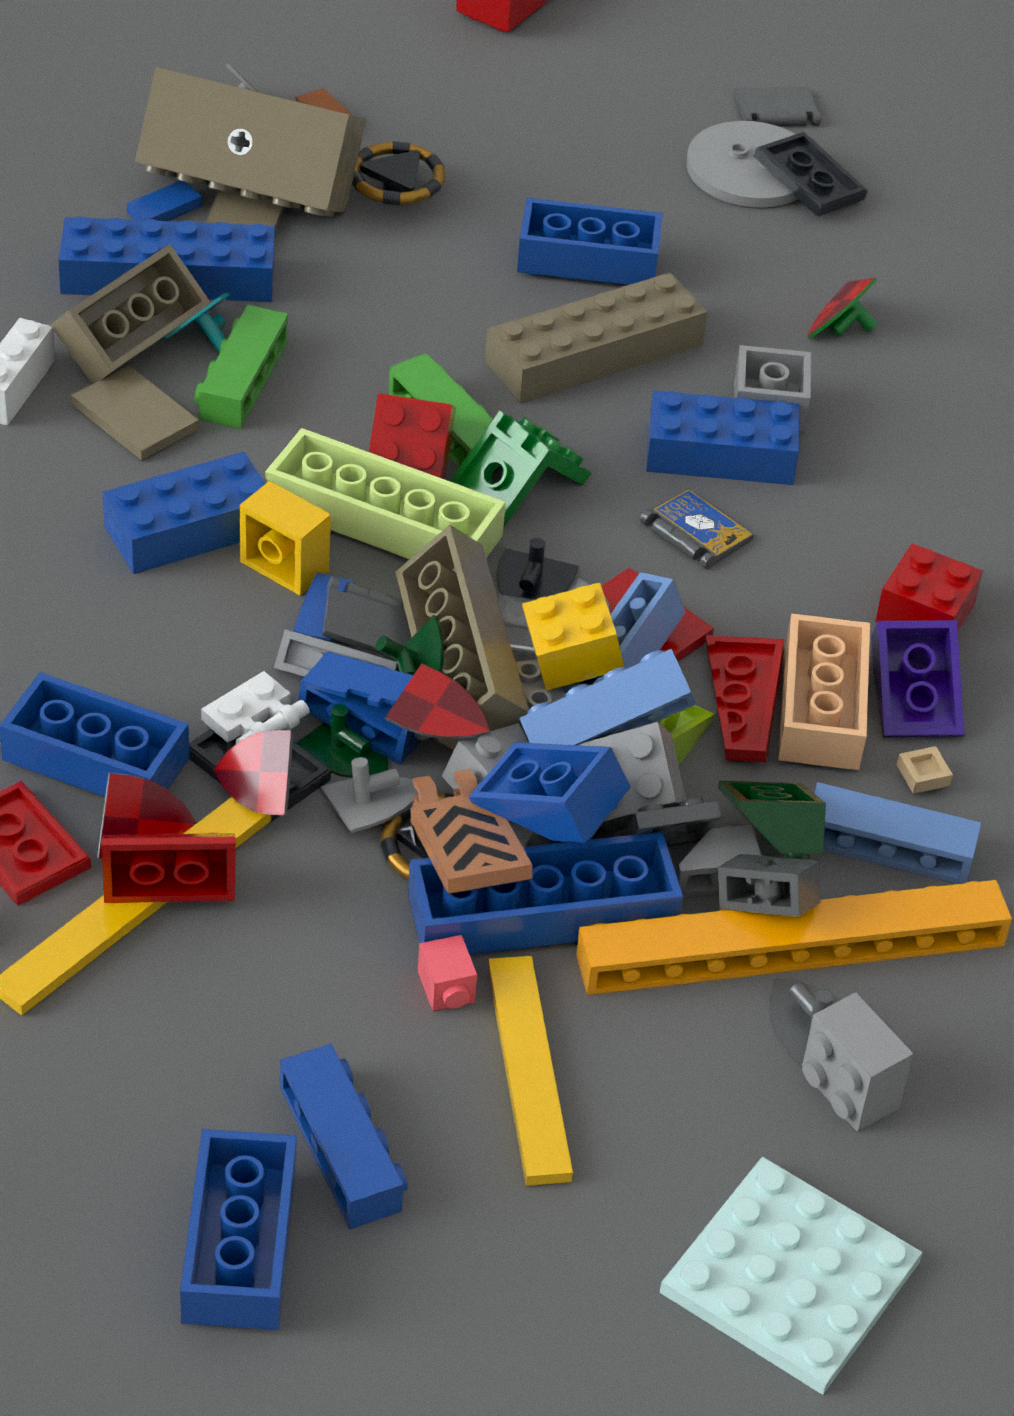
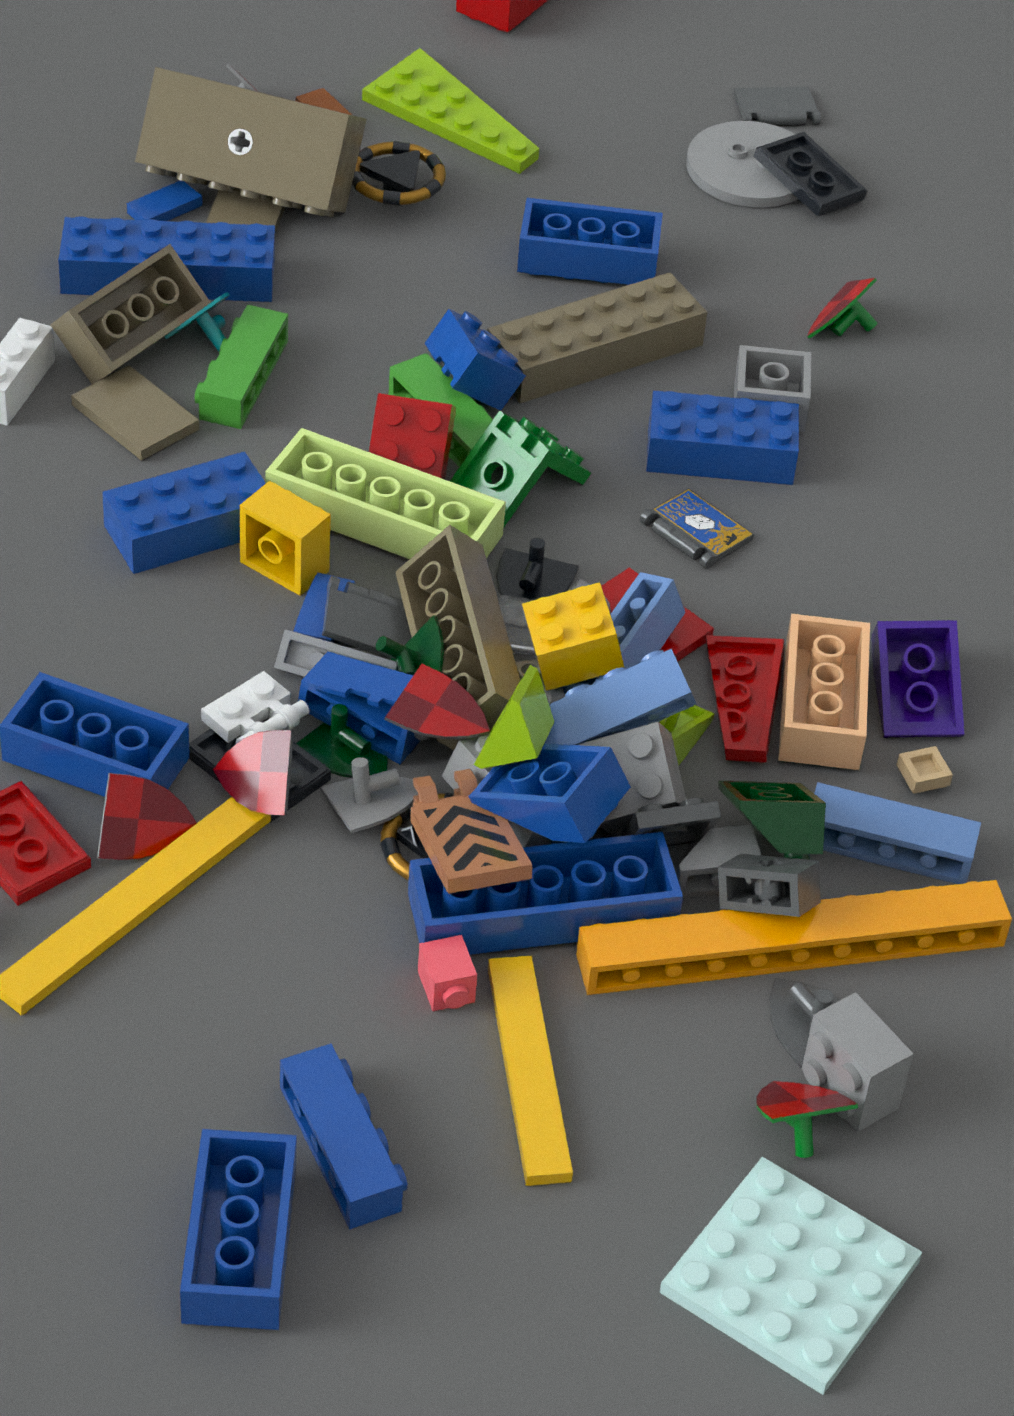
(169, 867): red slope -> none
(438, 102): none -> lime wing
(474, 359): none -> blue wedge
(521, 725): none -> lime slope
(796, 1105): none -> shield
(929, 588): red brick -> none

